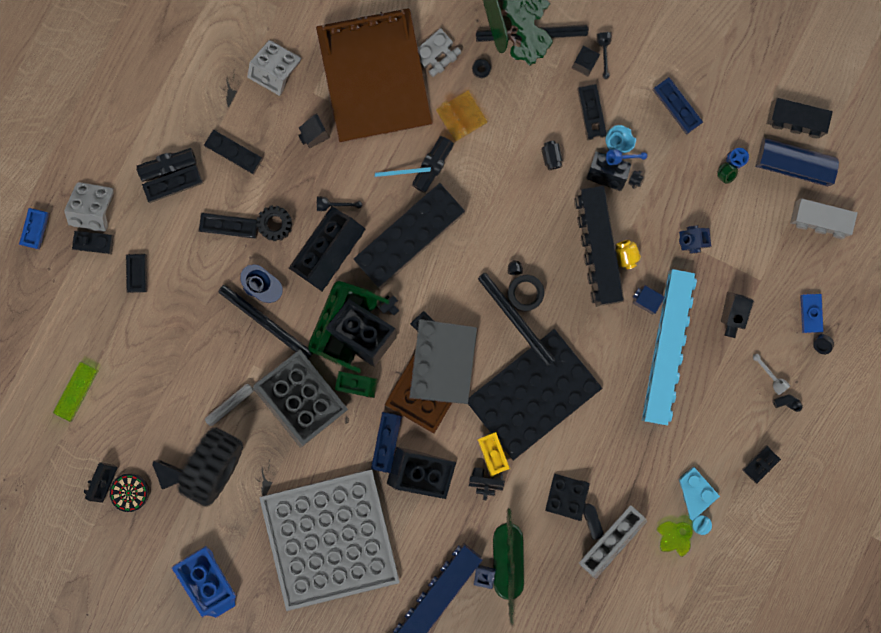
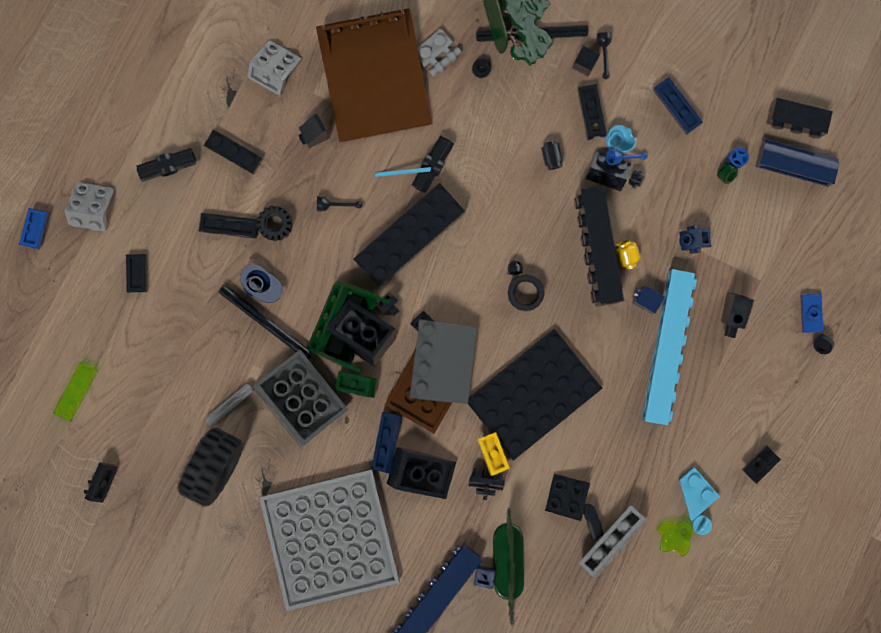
(92, 242): black plate -> none
(129, 492): black tile -> none
(166, 473): black slope -> none
(172, 184): black plate -> none
(205, 583): blue slope -> none
(327, 248): black slope -> none
(461, 115): clear yellow hinge -> none
(516, 319): black axle -> none
(779, 385): light grey hinge -> none
(789, 401): black arm -> none
(823, 218): light grey brick -> none

